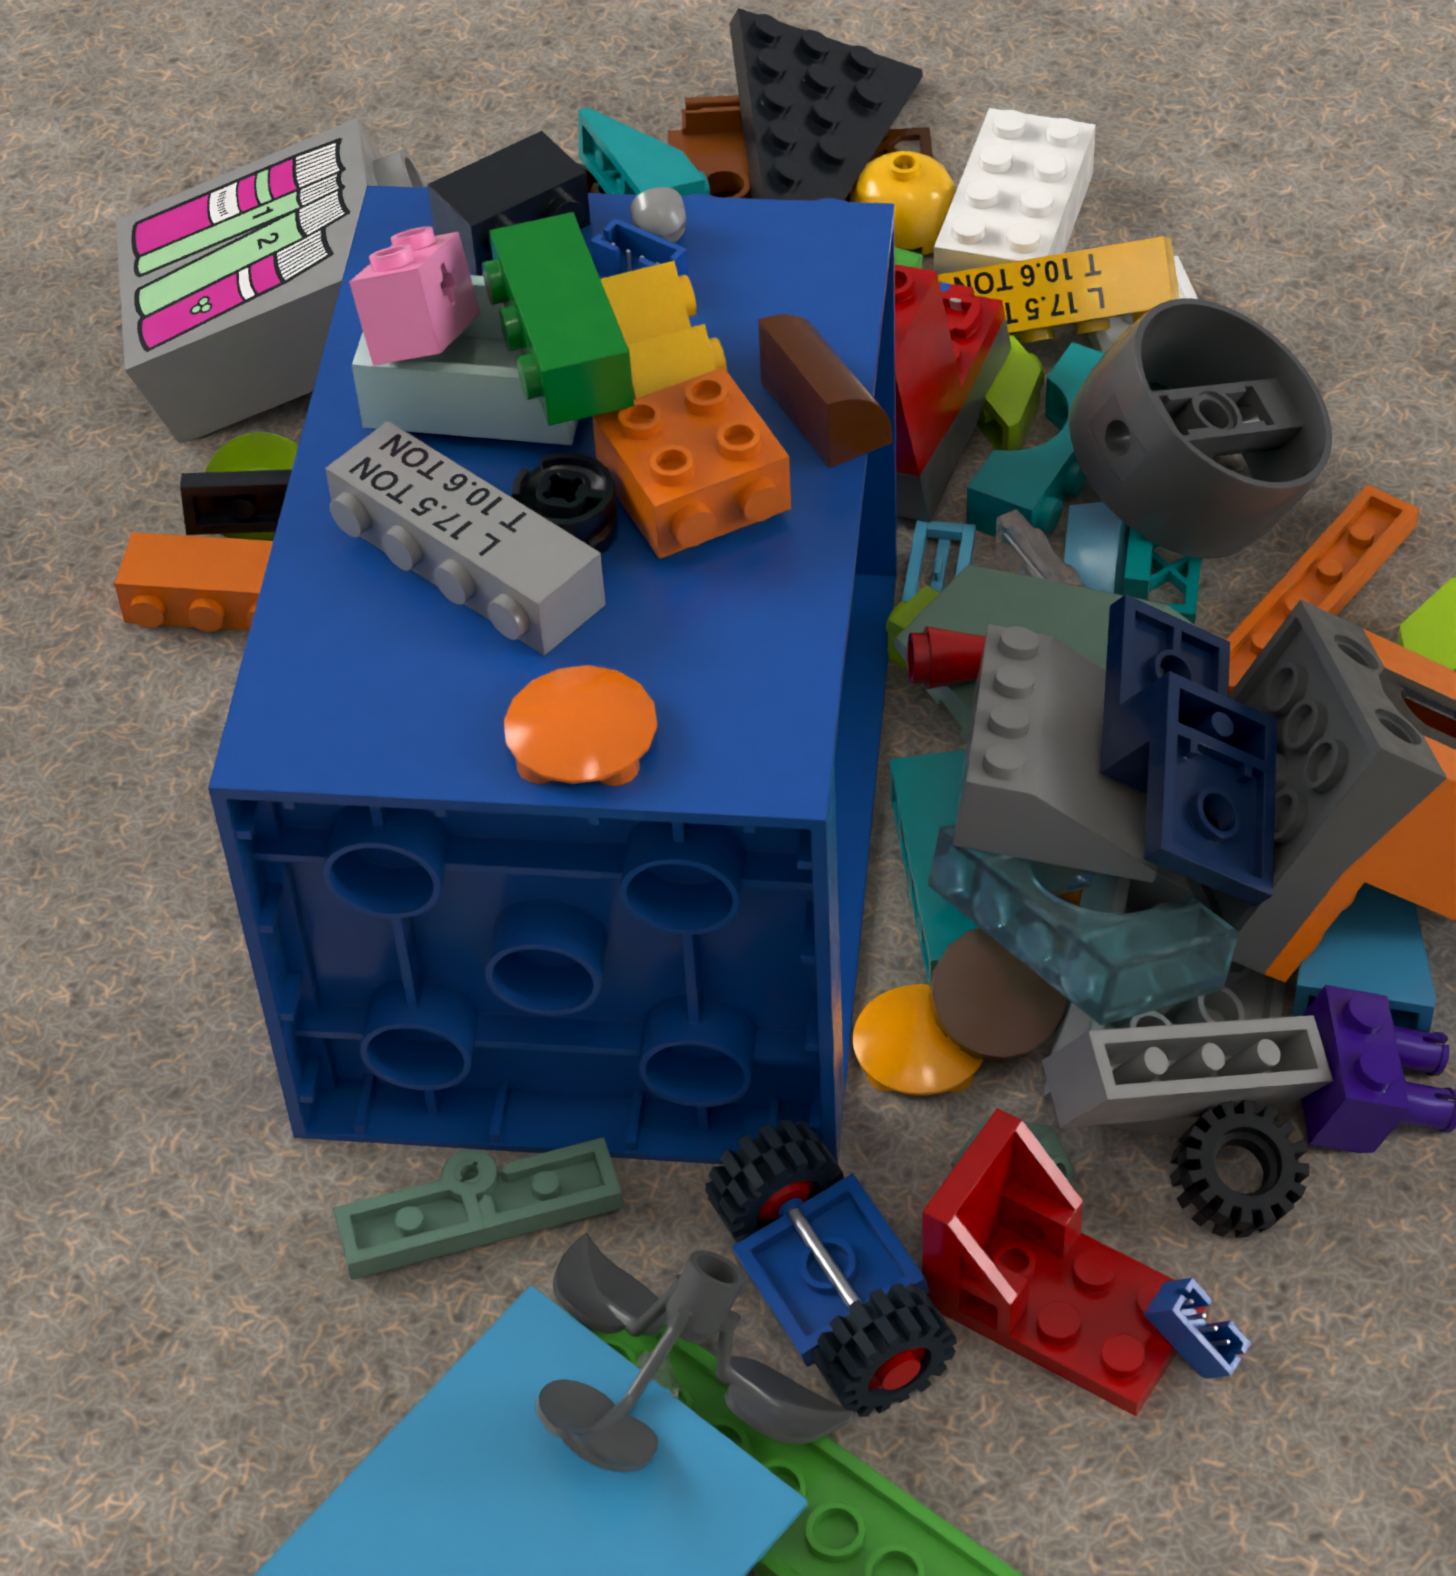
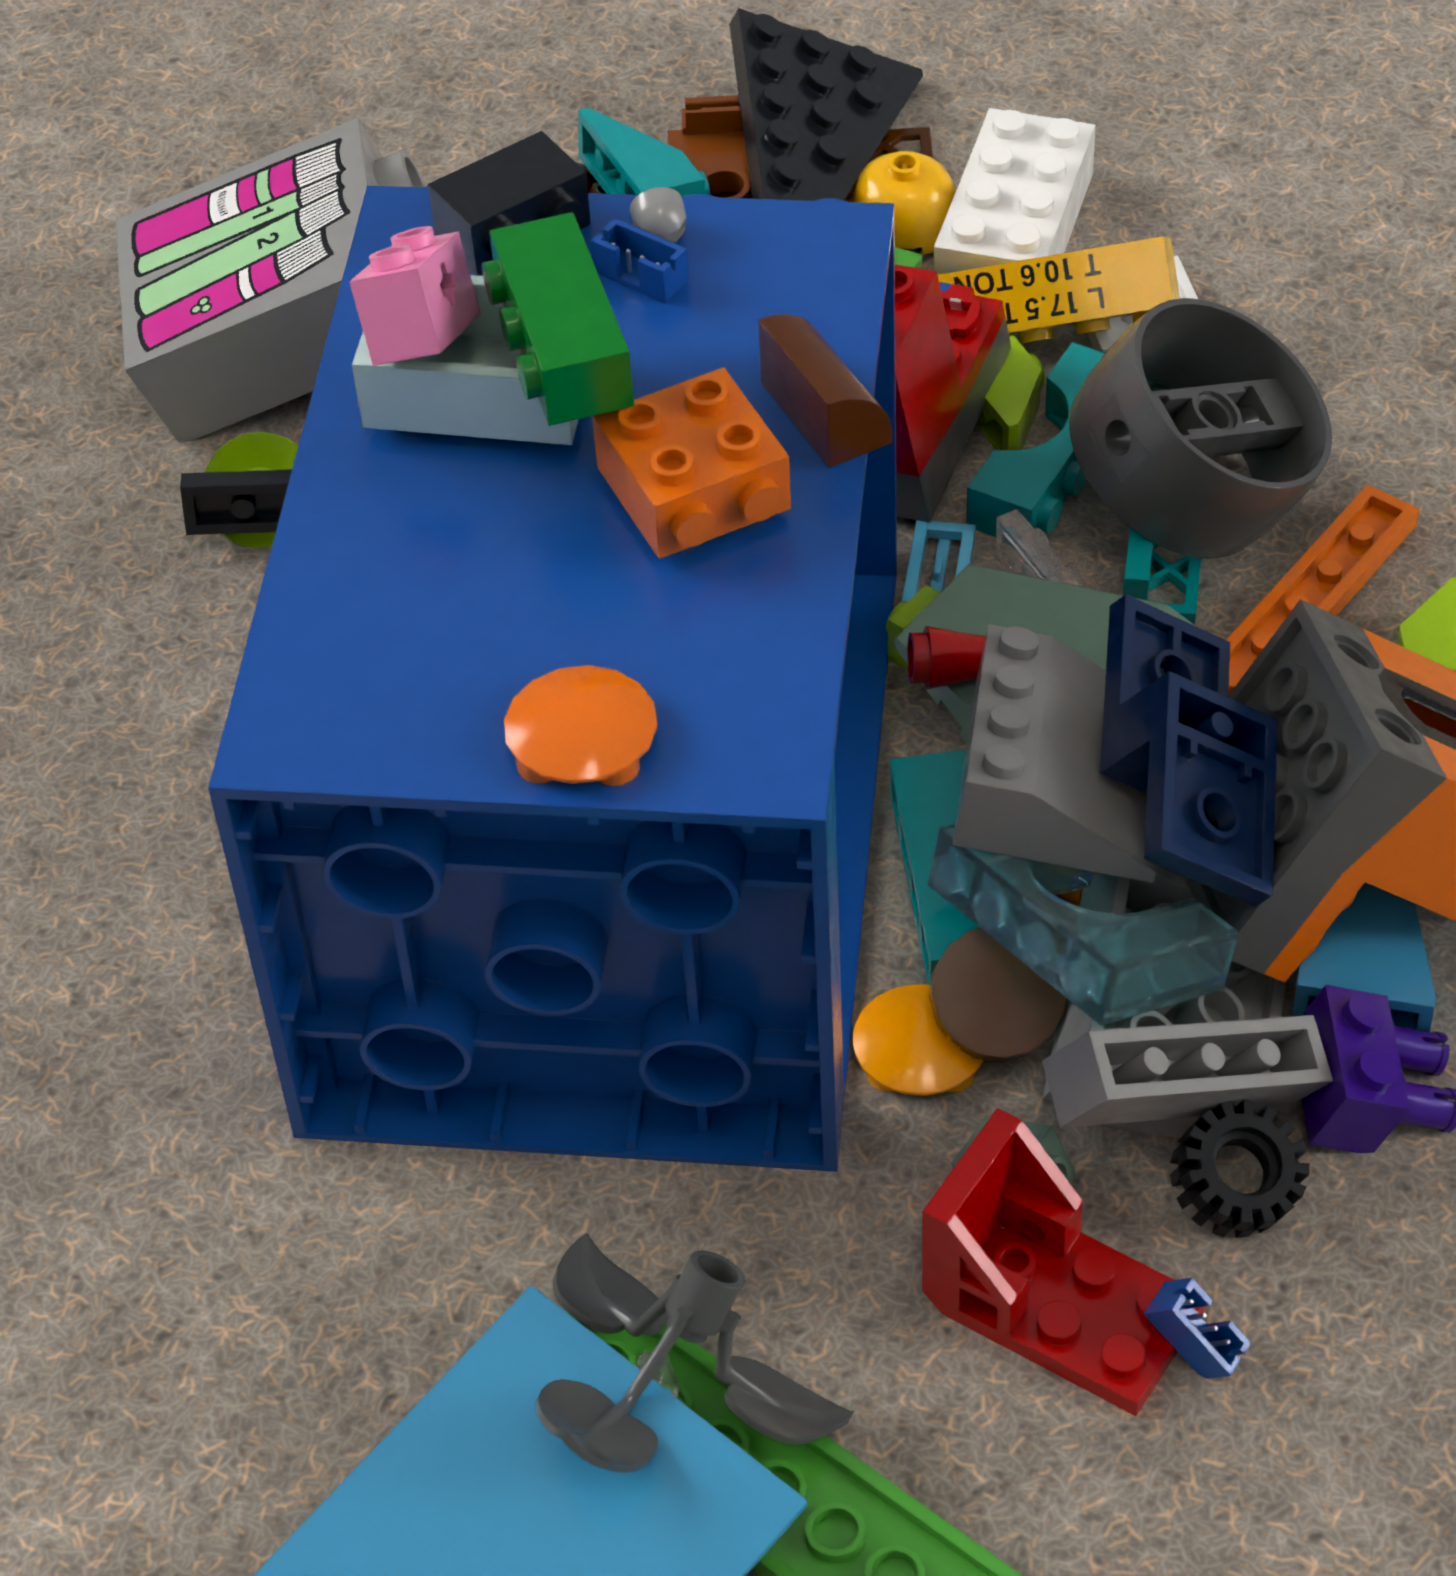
(191, 581): orange brick -> none
(466, 537): light grey brick -> none
(477, 1206): sand green hinge -> none
(573, 494): black wheel -> none
(655, 322): yellow brick -> none
(830, 1268): plate -> none
(1097, 546): medium azure tile -> none

